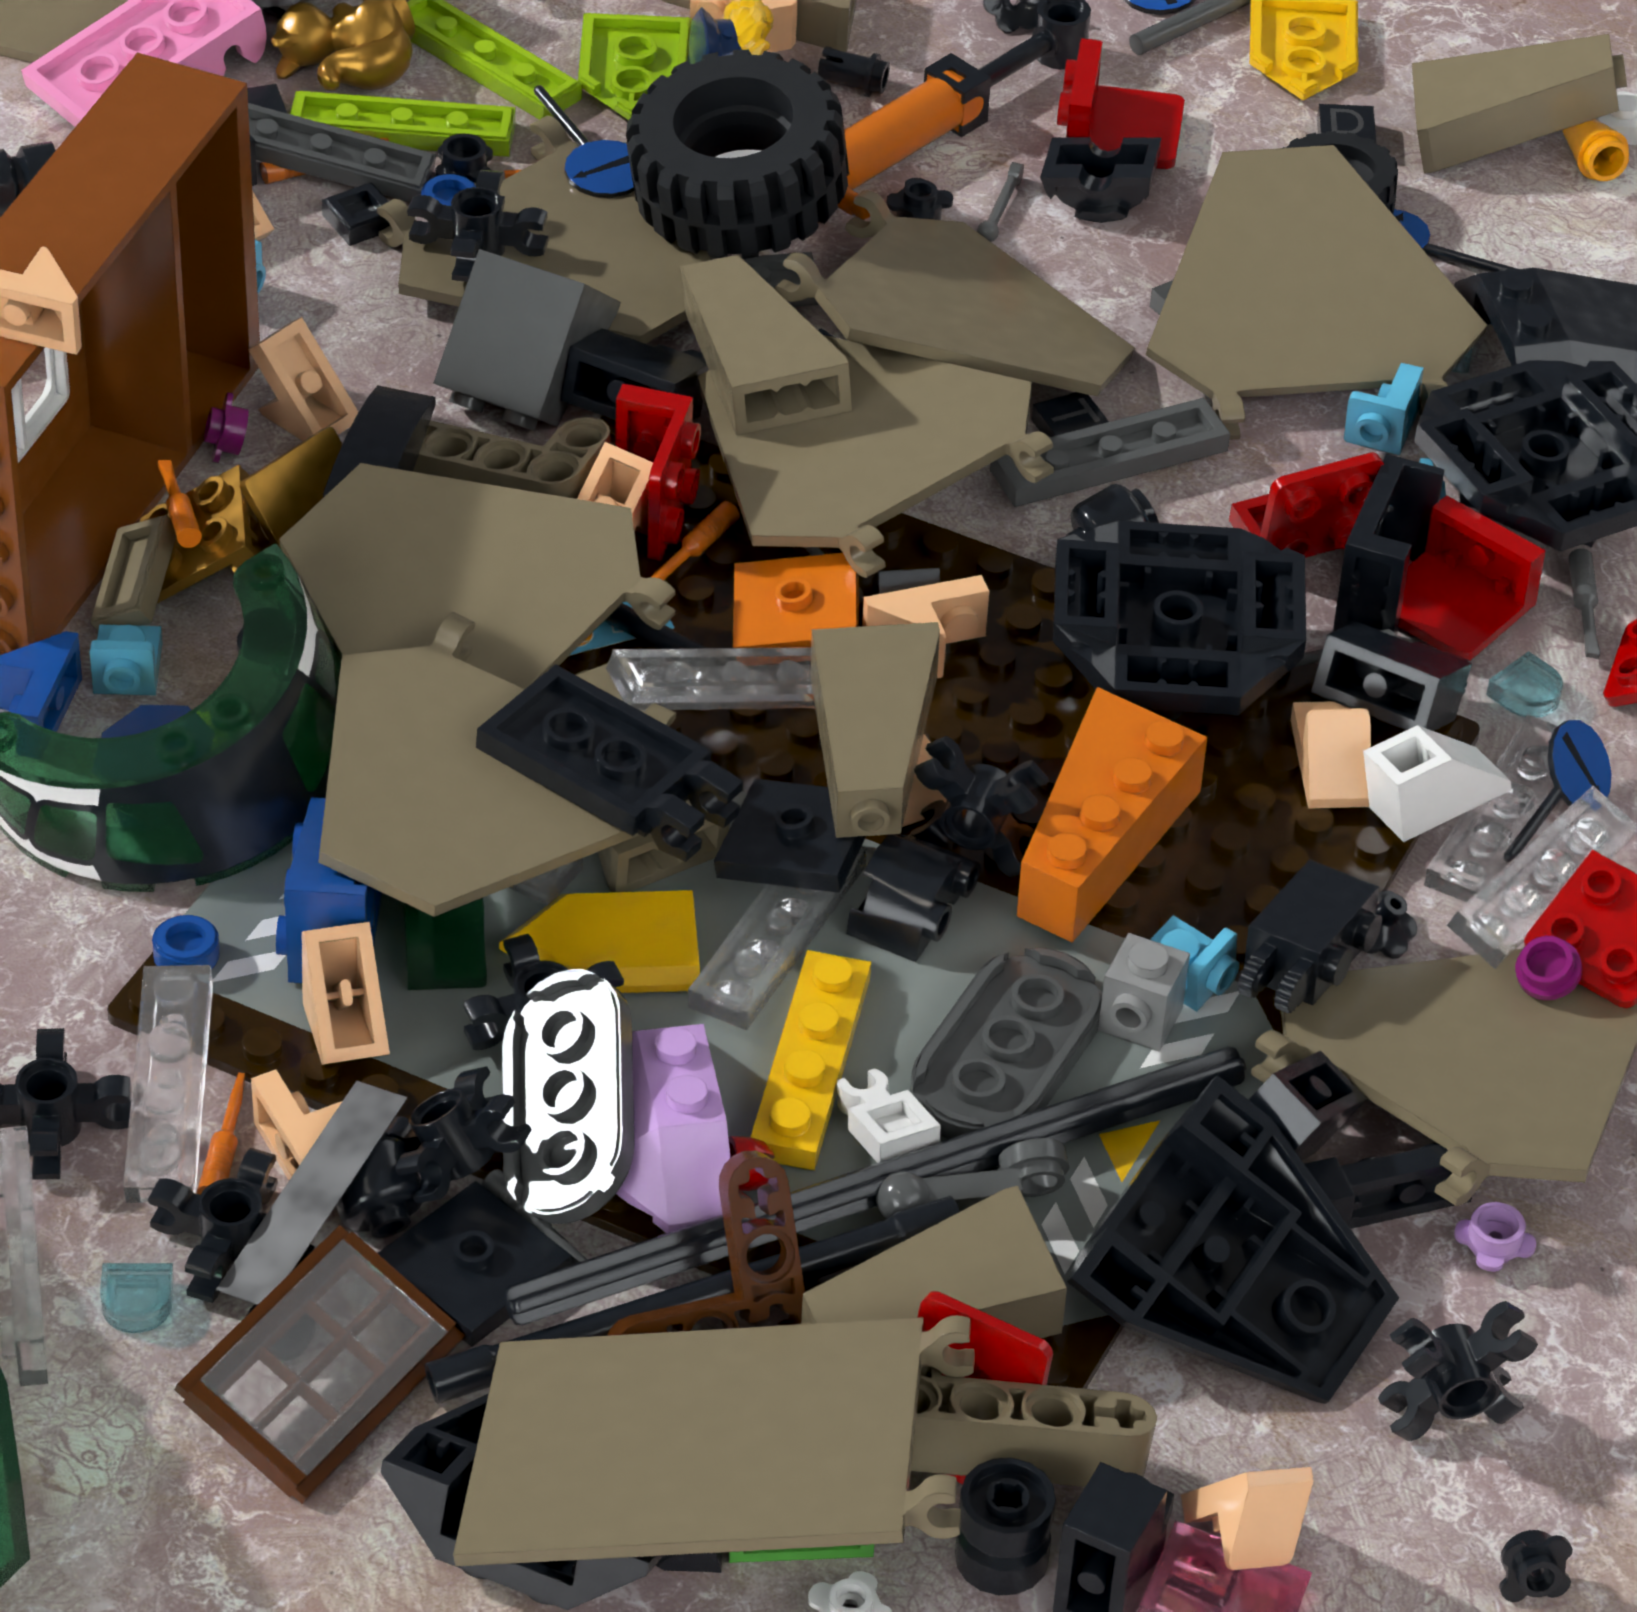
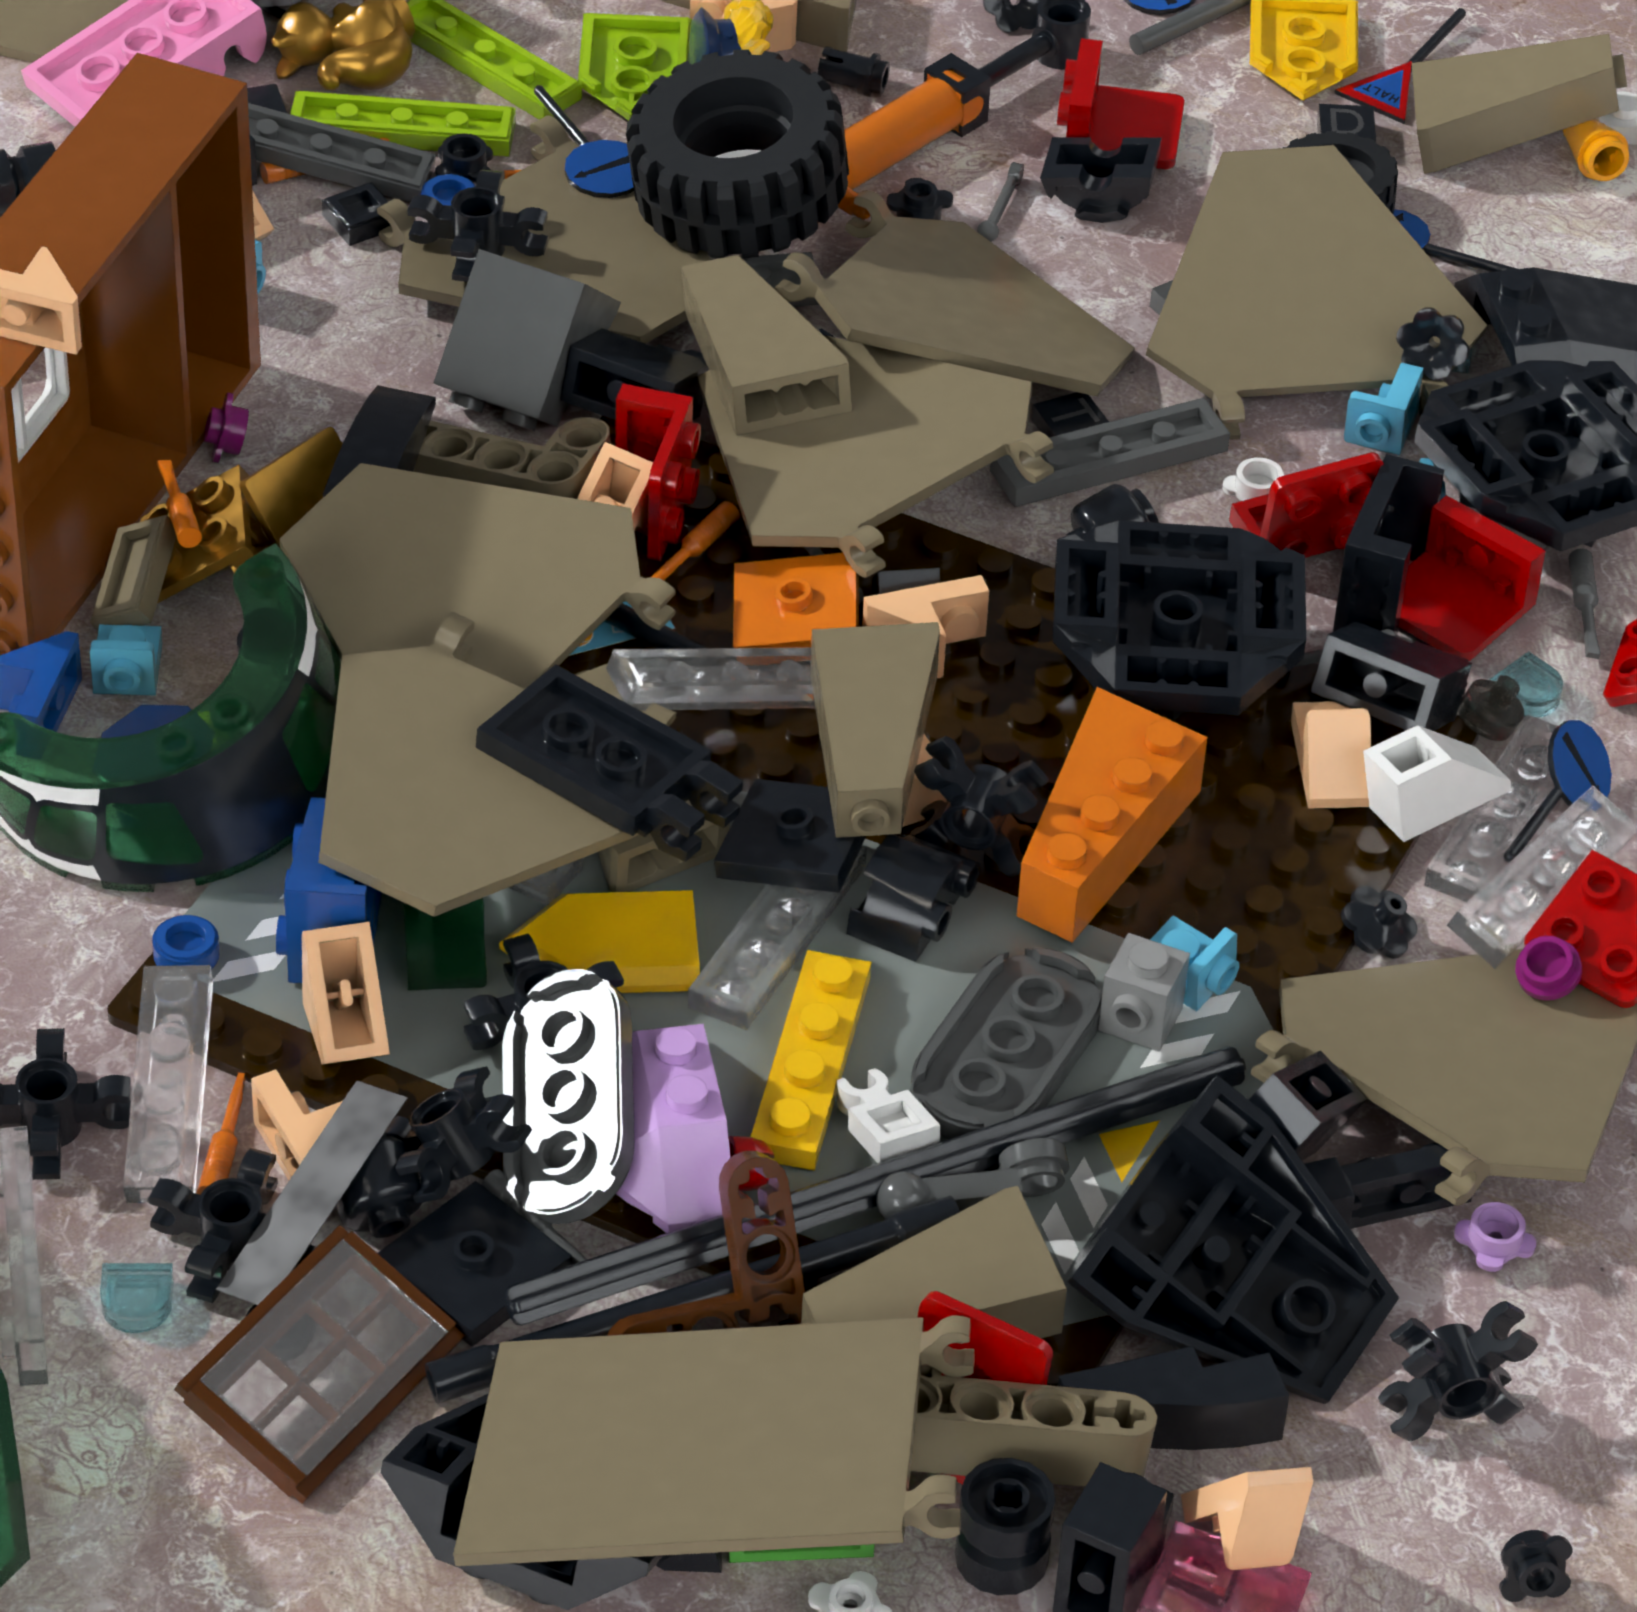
(304, 383): light nougat slope -> none
(1199, 1405): none -> black slope
(1252, 478): none -> white plate
(1309, 936): black hinge -> none
(1390, 88): none -> piece
(1424, 352): none -> black plant
(1492, 708): none -> clear smoke tile

